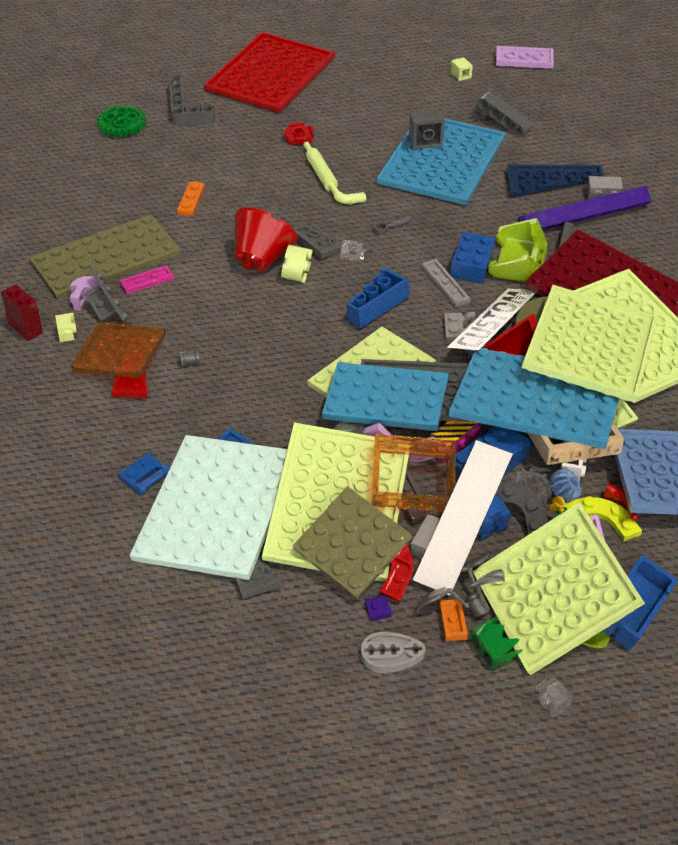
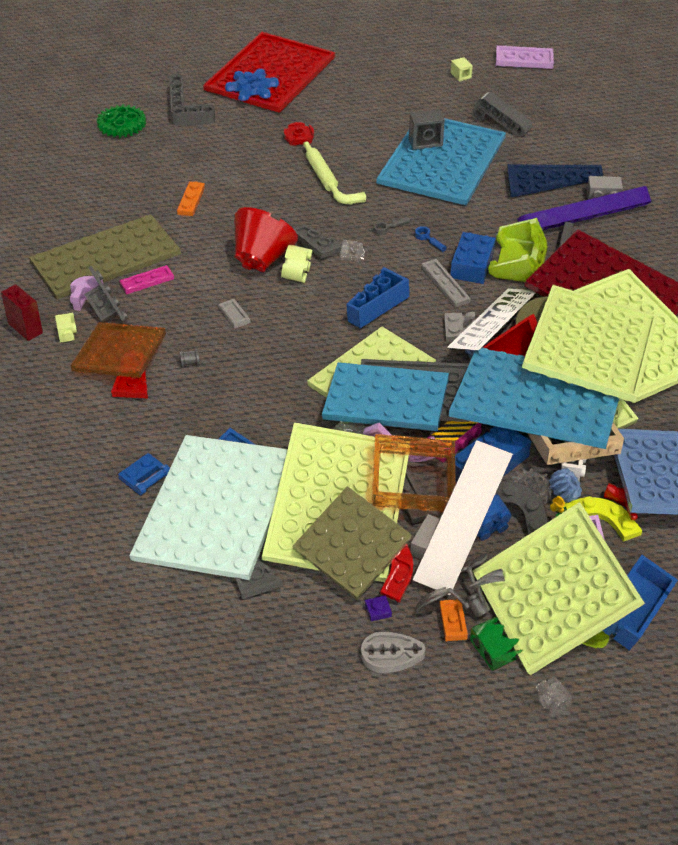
(234, 313): none -> light grey tile
(251, 84): none -> blue plate
(433, 241): none -> blue piece

